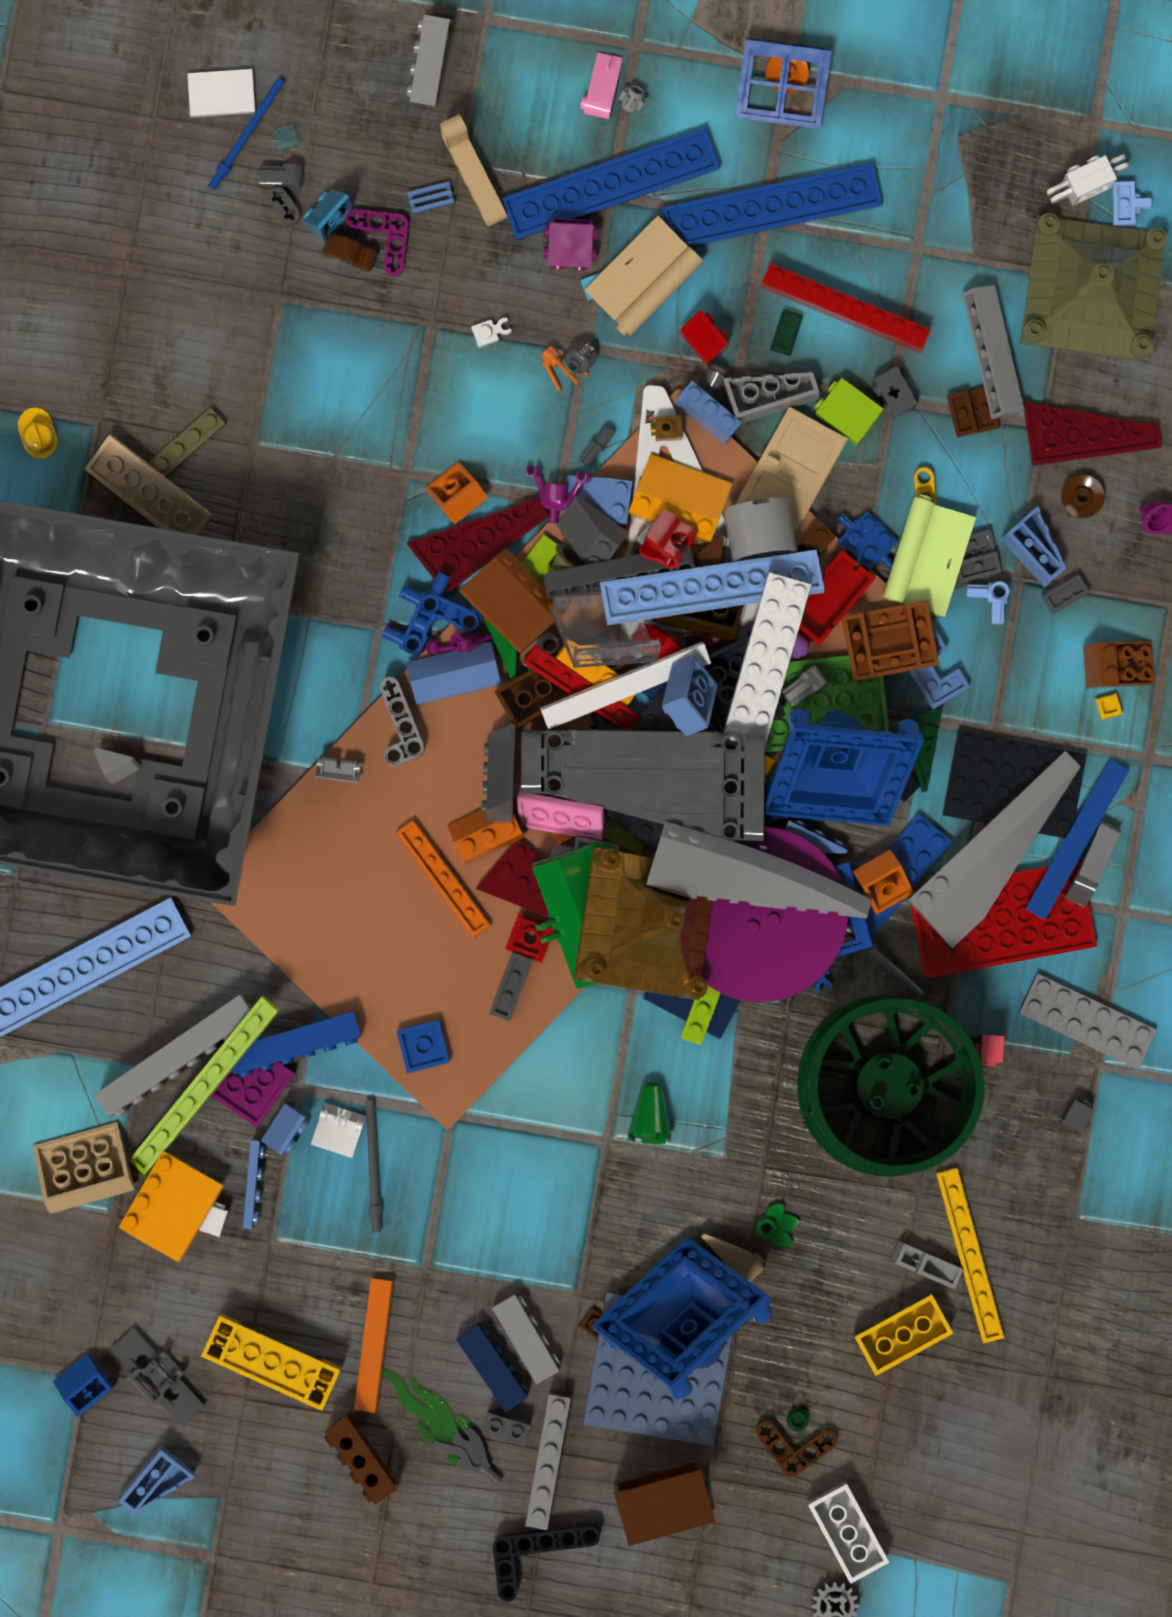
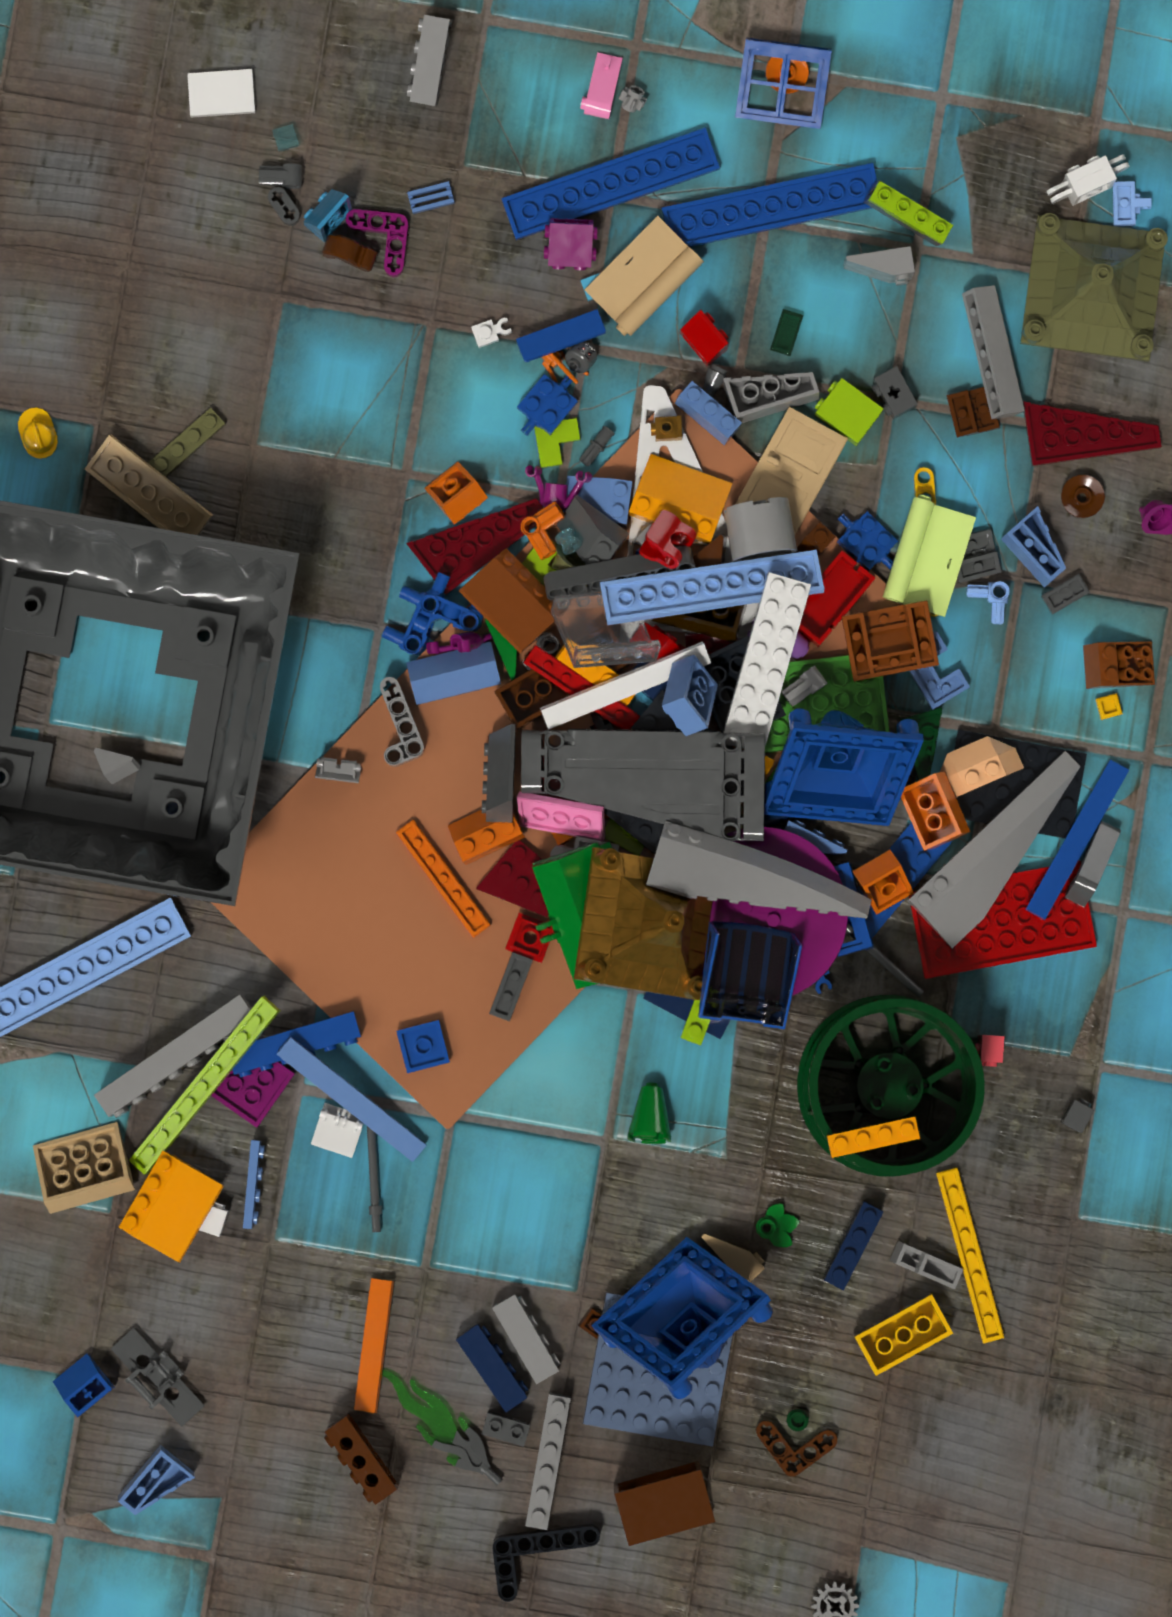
(224, 168): blue bar -> none
(271, 1362): yellow plate -> none
(284, 1129): medium blue slope -> none
(351, 1099): none -> medium blue tile
(457, 141): tan beam -> none
(540, 538): none -> orange piece
(547, 404): none -> blue plate
(549, 446): none -> lime tile
(561, 336): none -> blue panel
(568, 541): none -> clear light blue wheel
(749, 973): none -> clear smoke windscreen
(845, 308): red brick -> none
(847, 1532): white brick -> none
(852, 1245): none -> dark blue brick
(873, 1137): none -> light orange plate
(885, 265): none -> light grey slope
(908, 213): none -> lime piece
(934, 811): none -> orange brick
(979, 764): none -> light nougat wedge
(1087, 1021): light grey plate -> none

